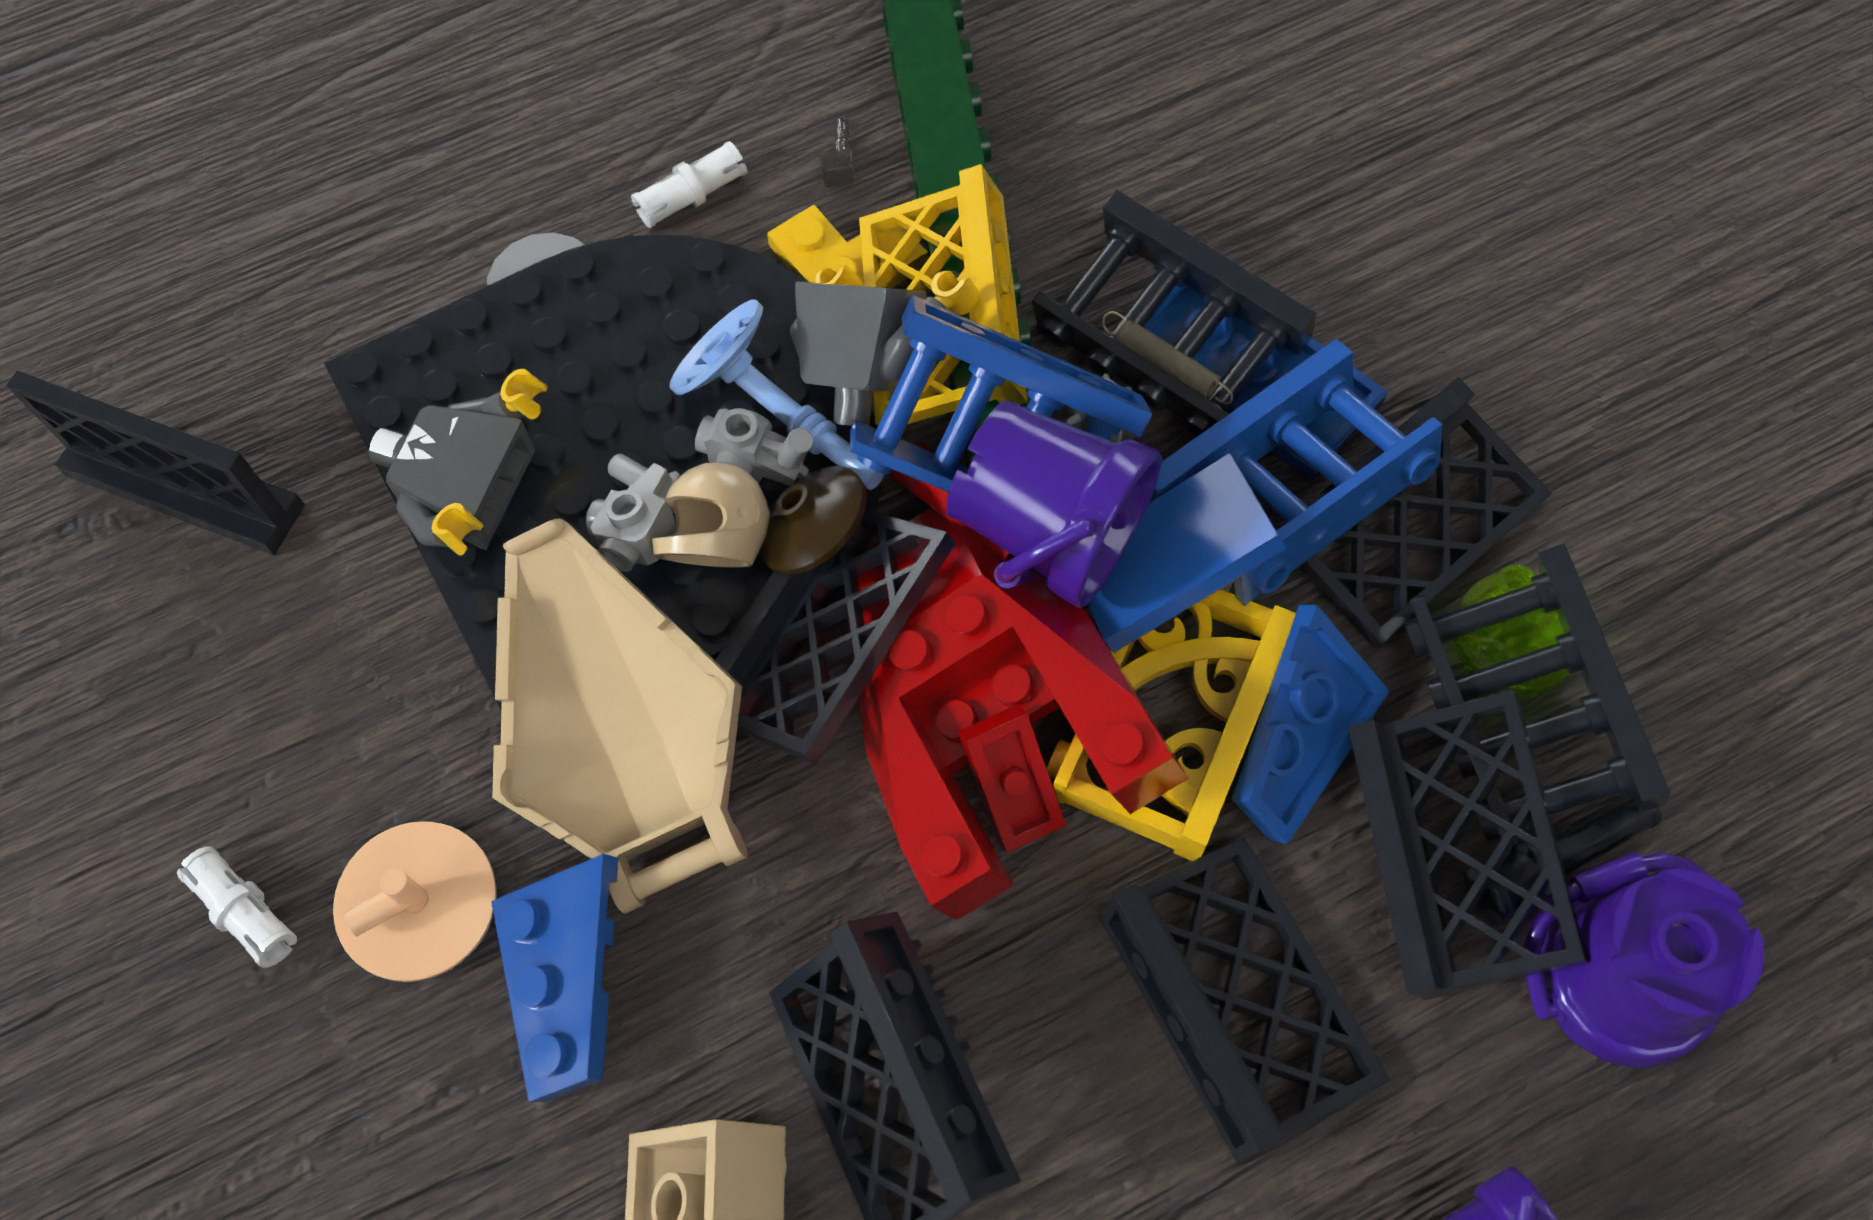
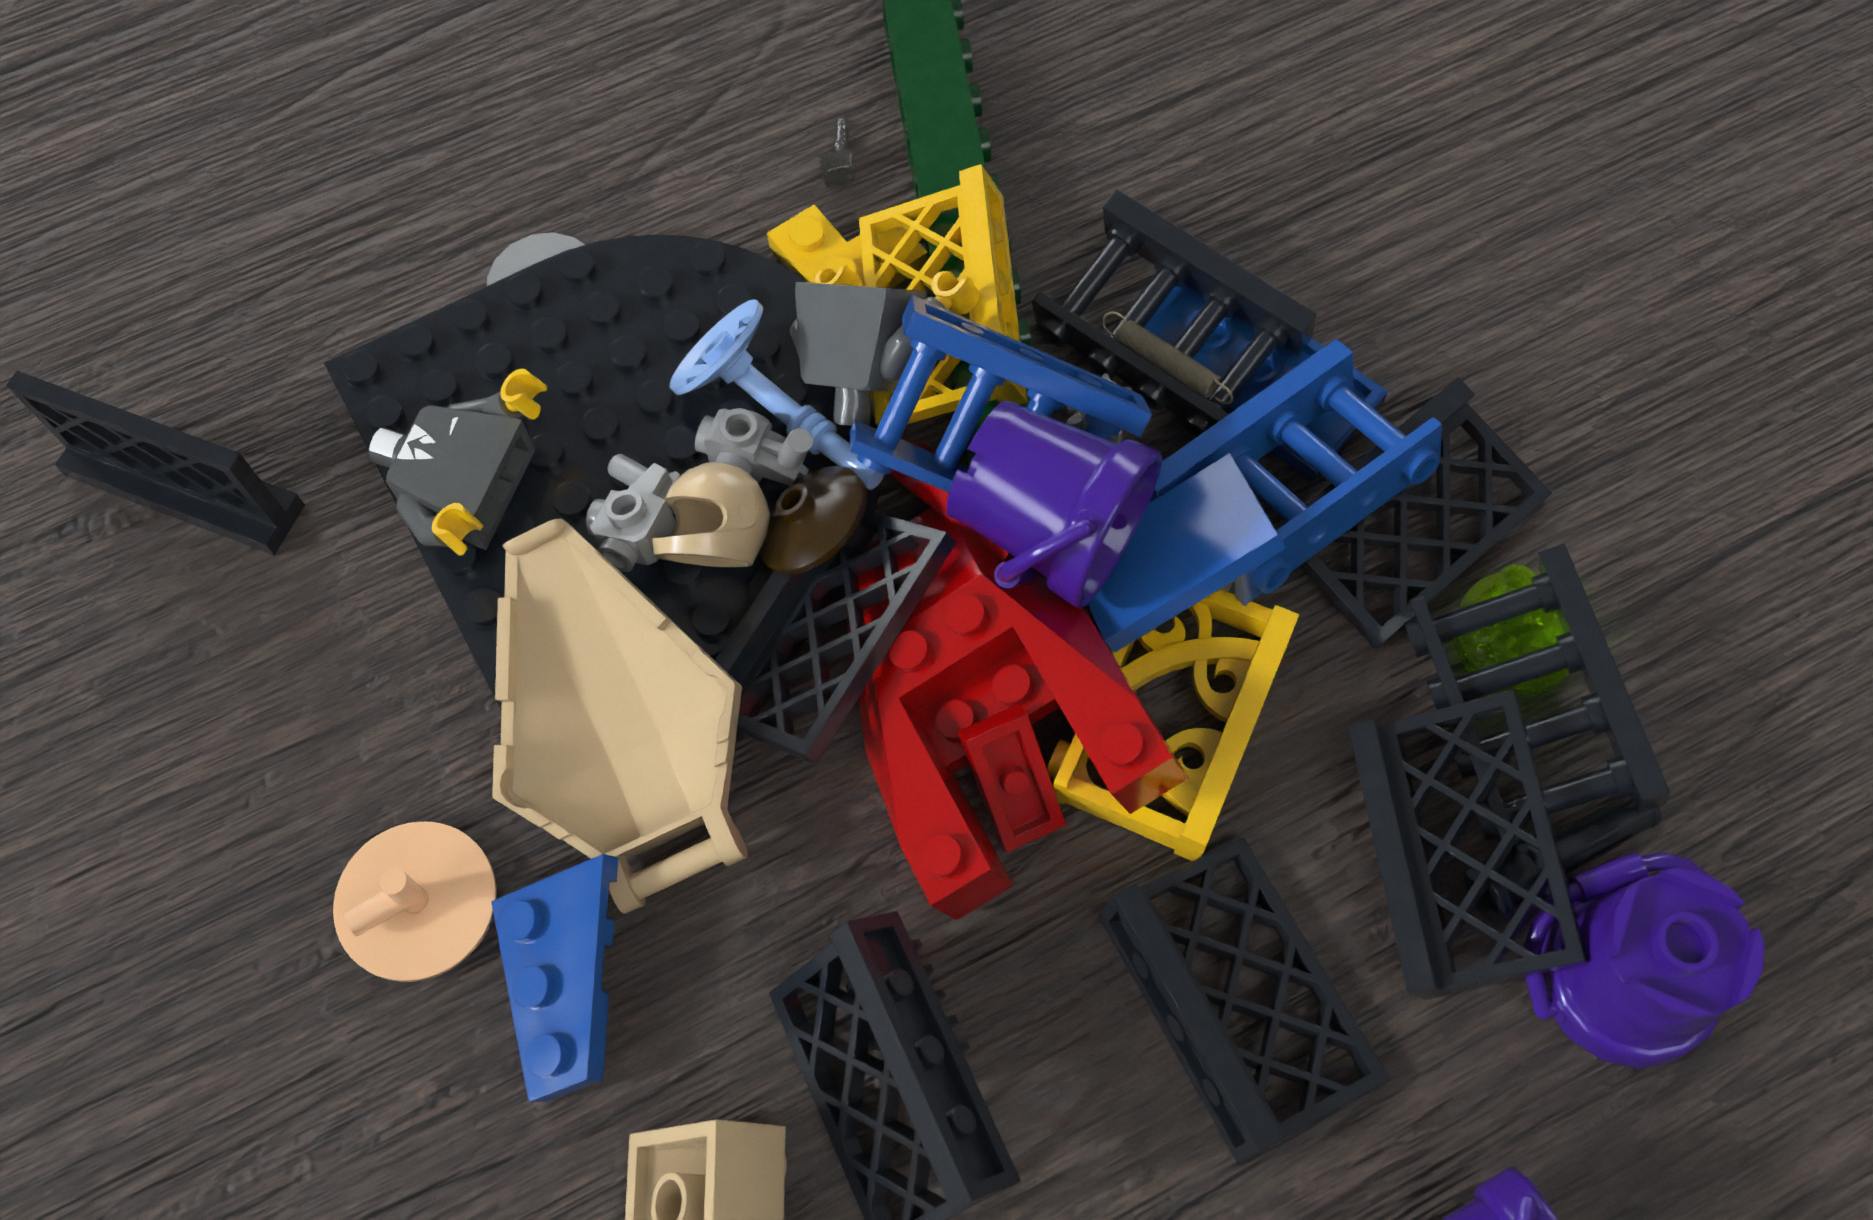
(237, 906): white pin -> none
(689, 184): white pin -> none
(1305, 724): blue wing -> none

